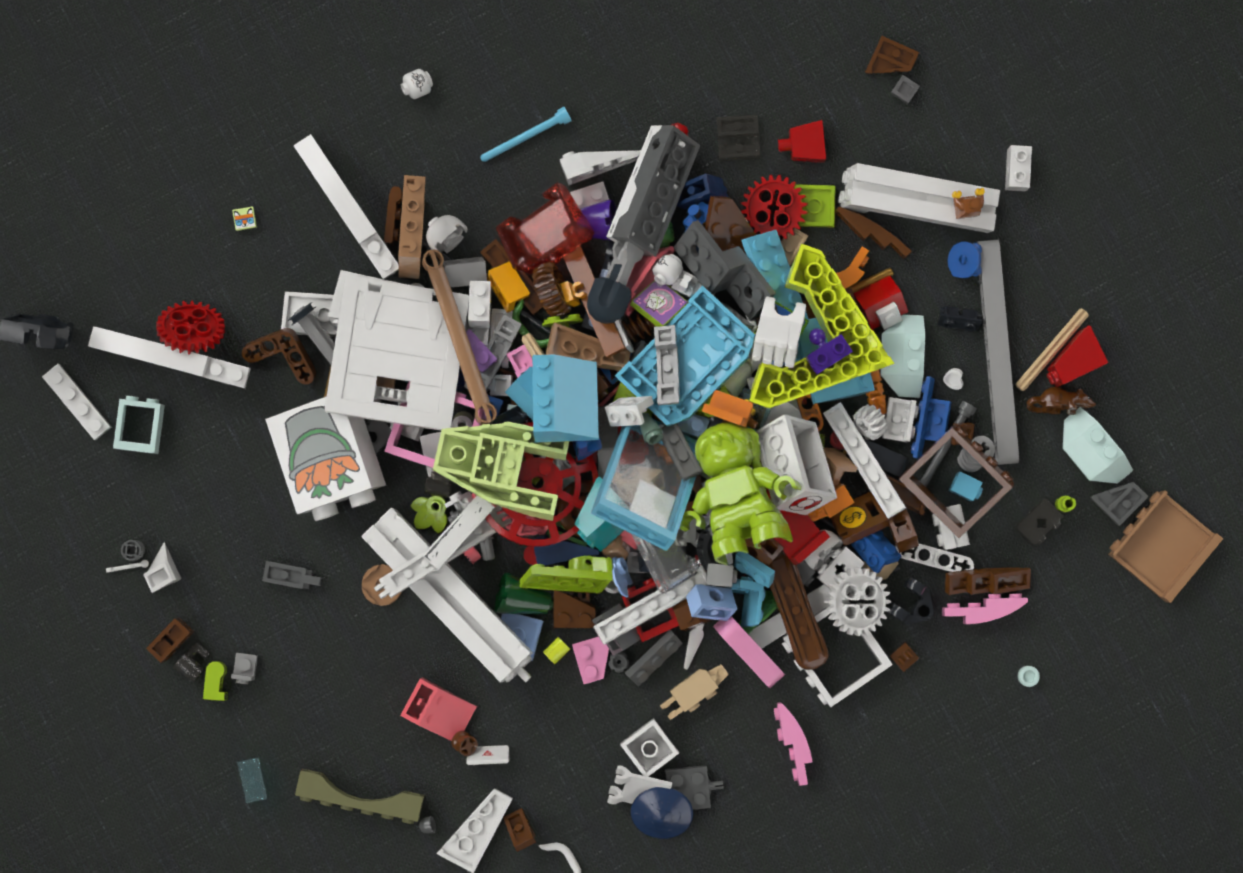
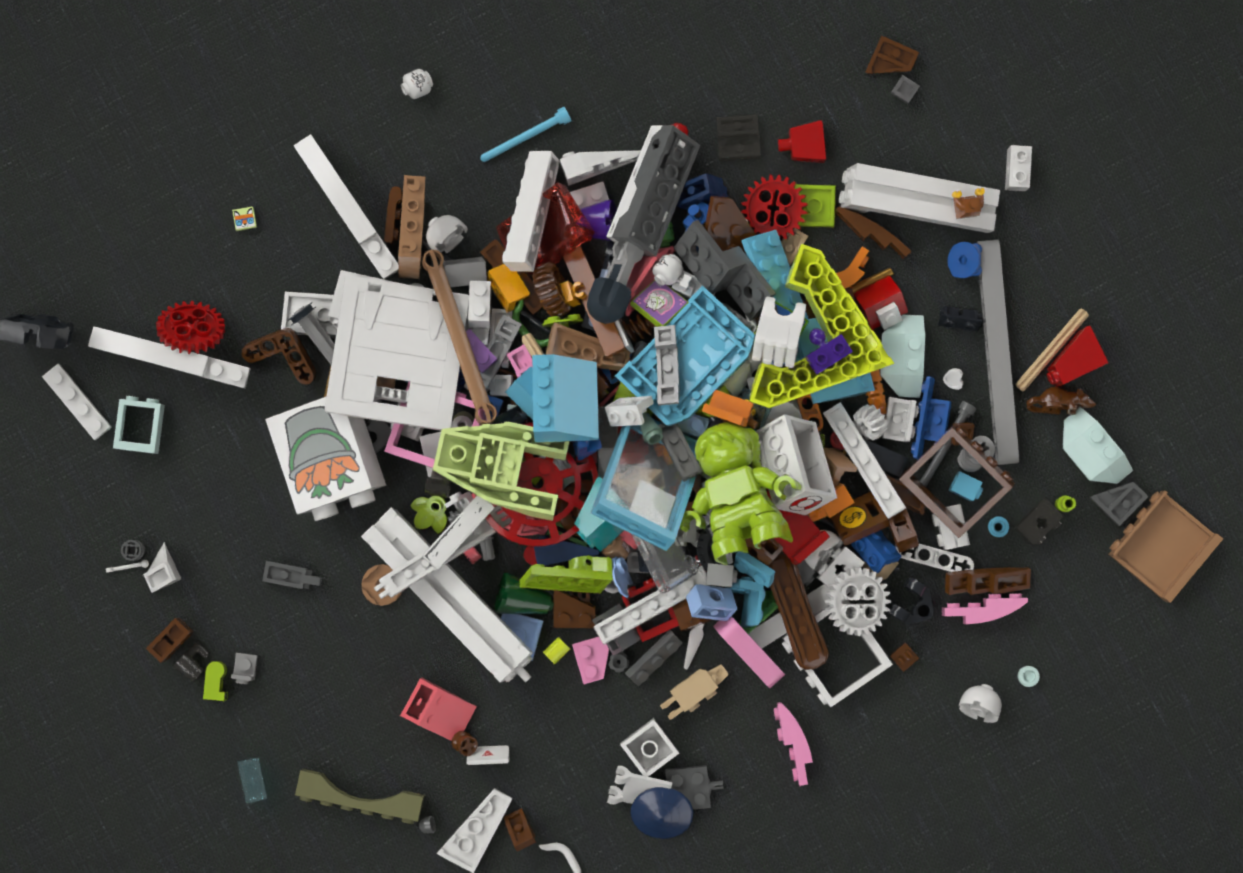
(530, 211): none -> white brick
(981, 702): none -> white cylinder
(1004, 523): none -> medium azure plate

